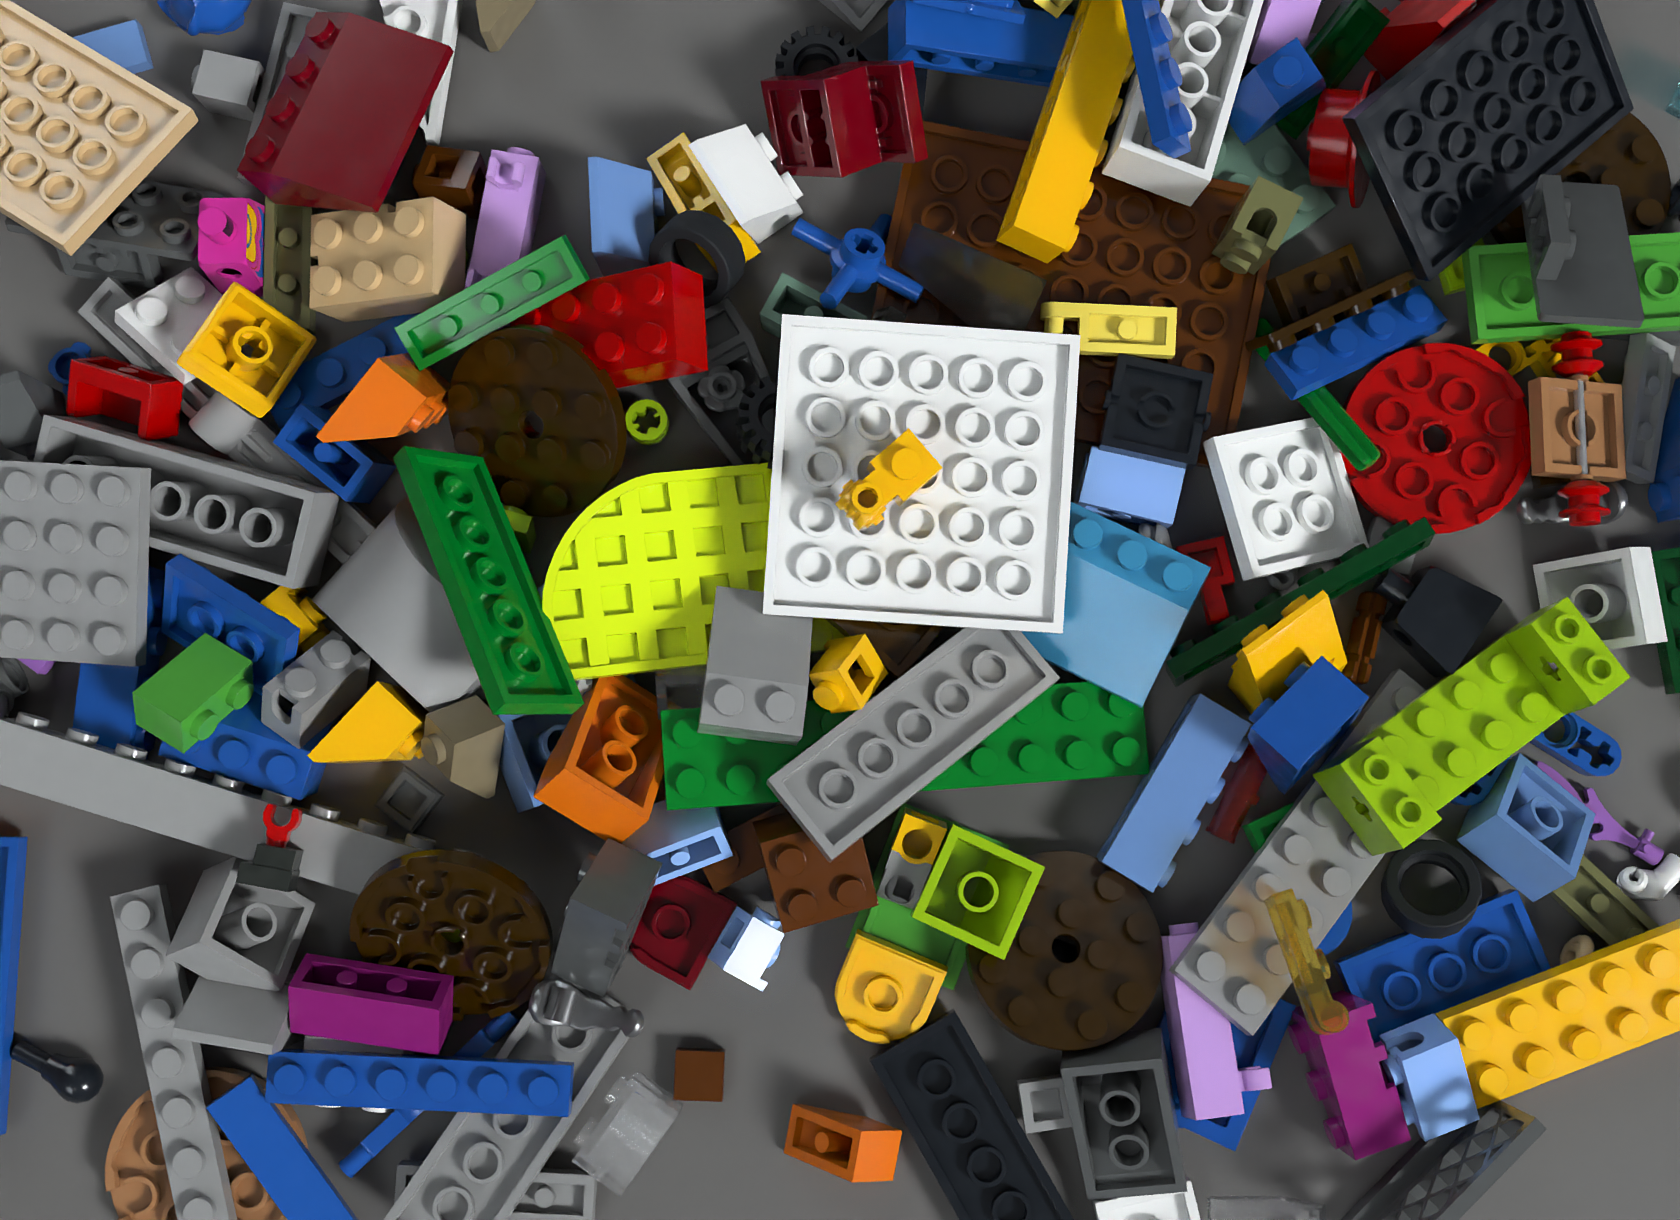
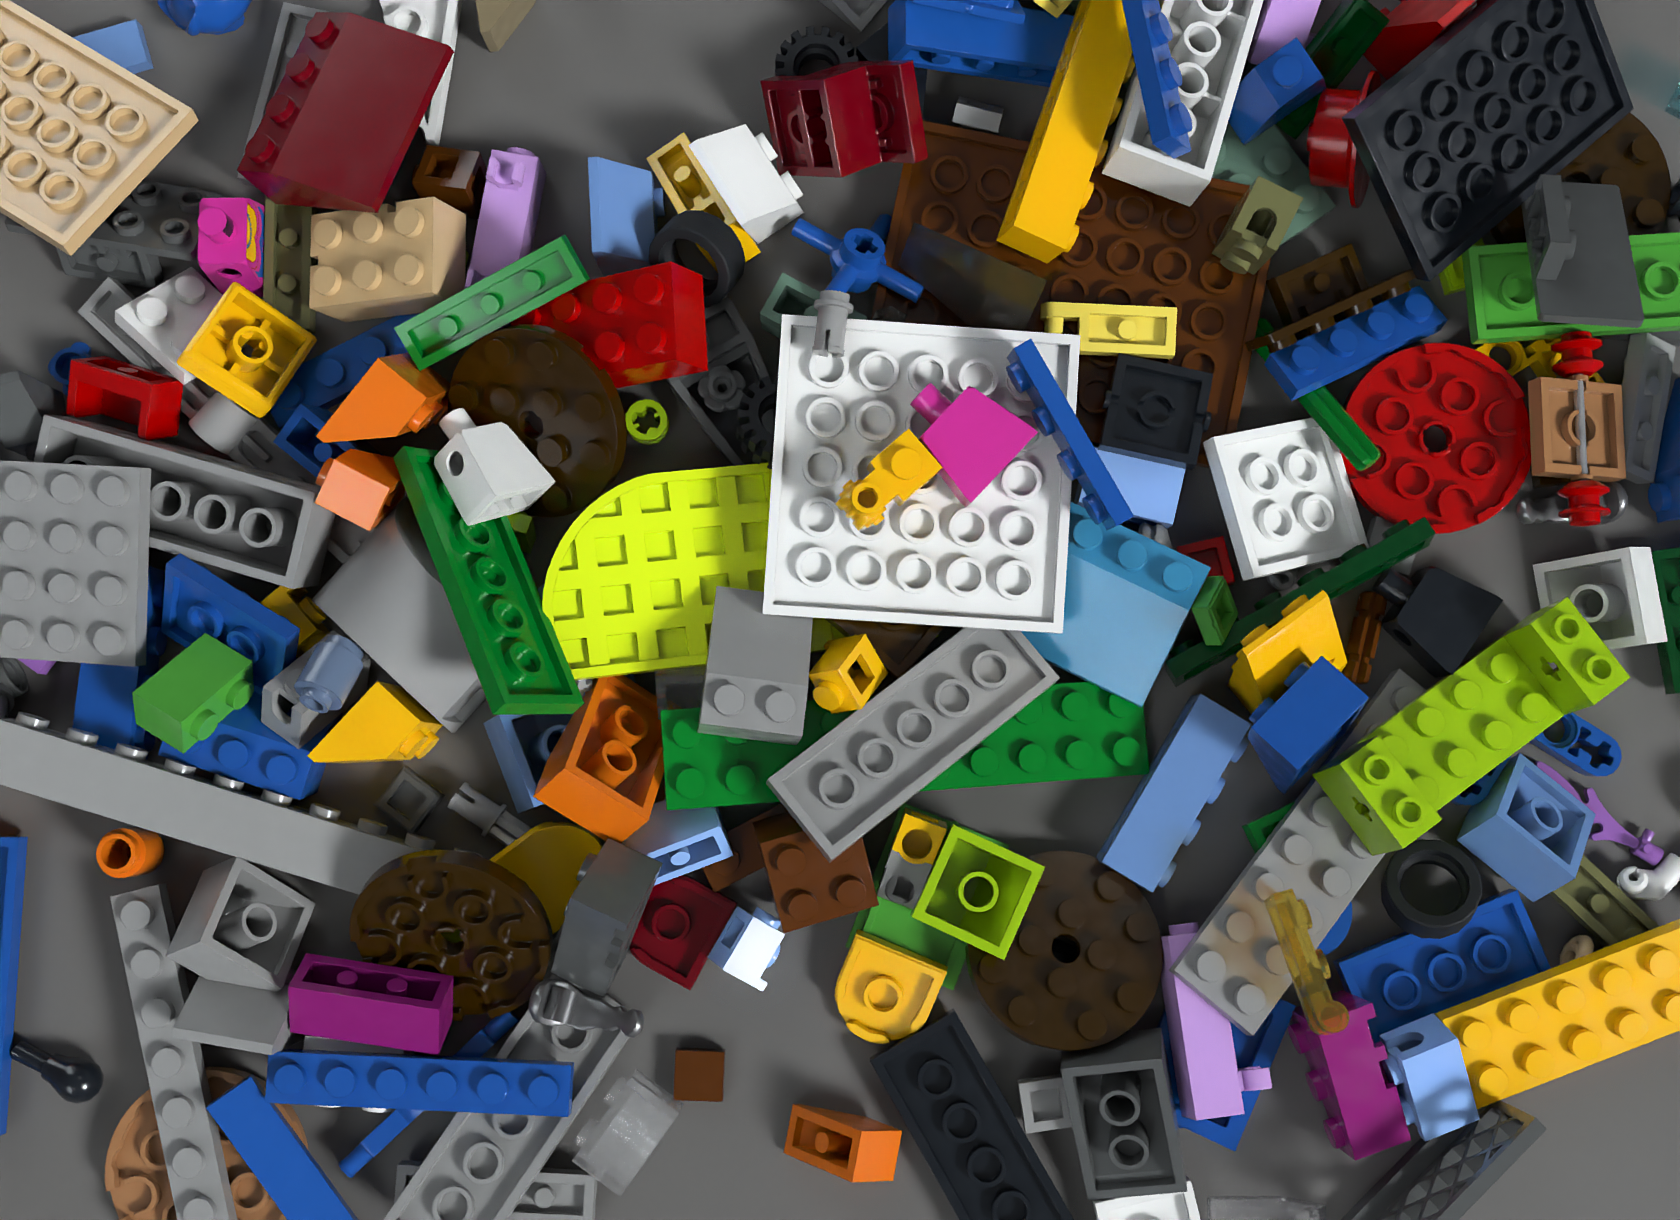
(129, 852): none -> orange brick
(227, 84): light grey brick -> none
(273, 862): pearl dark grey piece -> none
(329, 674): none -> sand blue brick
(360, 487): none -> orange slope
(465, 744): dark tan slope -> none
(487, 815): none -> light grey axle
(488, 469): none -> white torso
(549, 863): none -> yellow tile
(831, 323): none -> light grey pin
(970, 438): none -> dark pink torso
(977, 115): none -> light grey tile
(1056, 418): none -> blue plate
(1214, 610): none -> bright green tile
(1238, 797): clear red pin -> none

